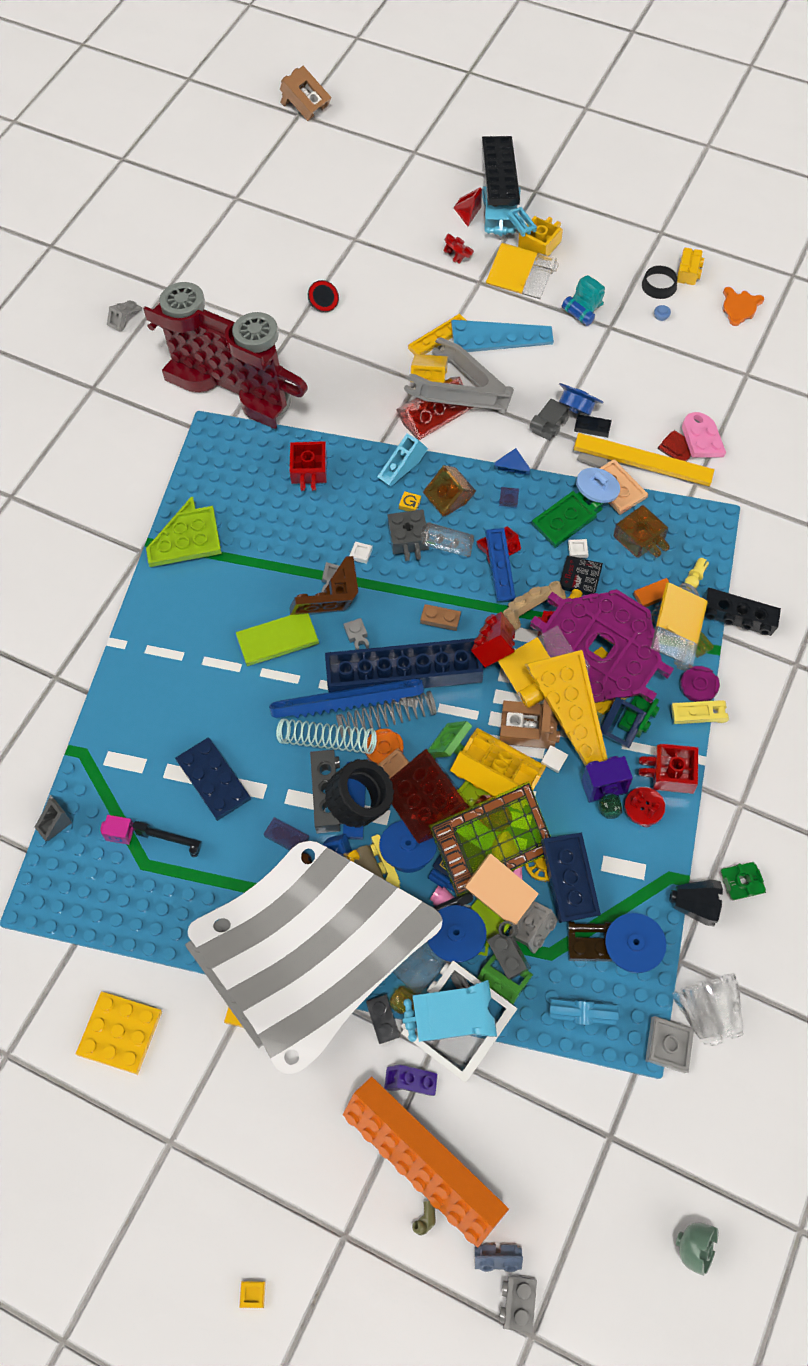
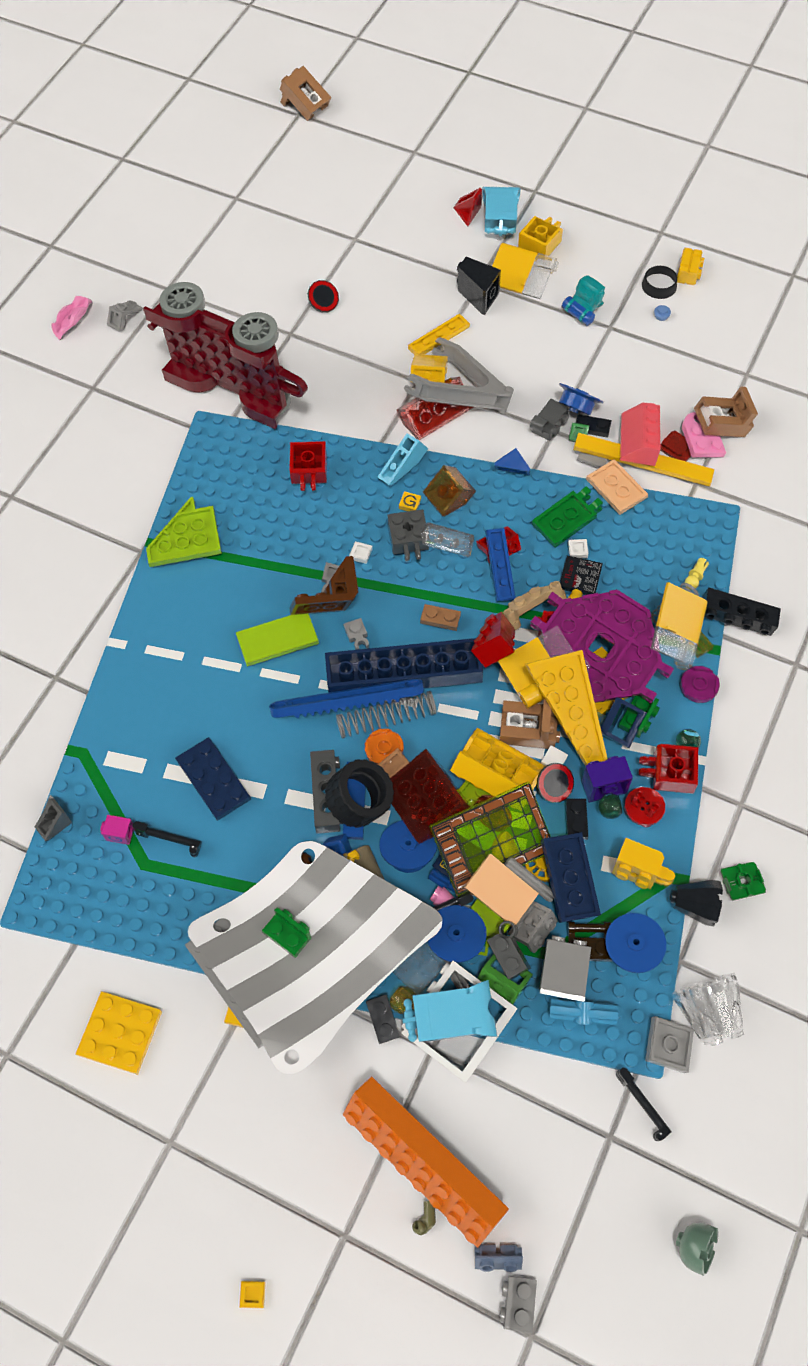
(70, 315): none -> bright pink piece
(284, 834): clear purple plate -> none
(287, 932): none -> green bracket
(366, 733): light aqua piece -> none
(385, 868): light yellow hinge -> none
(410, 1079): dark purple bracket -> none
(450, 739): bright green tile -> none
(458, 245): red plate -> none
(478, 283): none -> black slope
(486, 336): dark azure wing -> none
(500, 171): black plate -> none
(509, 497): clear purple plate -> none
(519, 223): medium azure tile -> none
(530, 879): none -> light grey axle
(555, 782): none -> piece
(565, 968): none -> light grey slope
(576, 817): none -> black plate
(578, 428): none -> green tile
(598, 485): light blue shield -> none
(626, 1079): none -> black hinge
(640, 434): none -> coral slope
(642, 532): clear orange hinge -> none
(642, 865): none -> yellow hinge
(651, 593): orange tile -> none
(688, 737): none -> clear green piece
(699, 712): light yellow plate -> none
(727, 415): none -> medium nougat brick
(740, 305): orange tile -> none

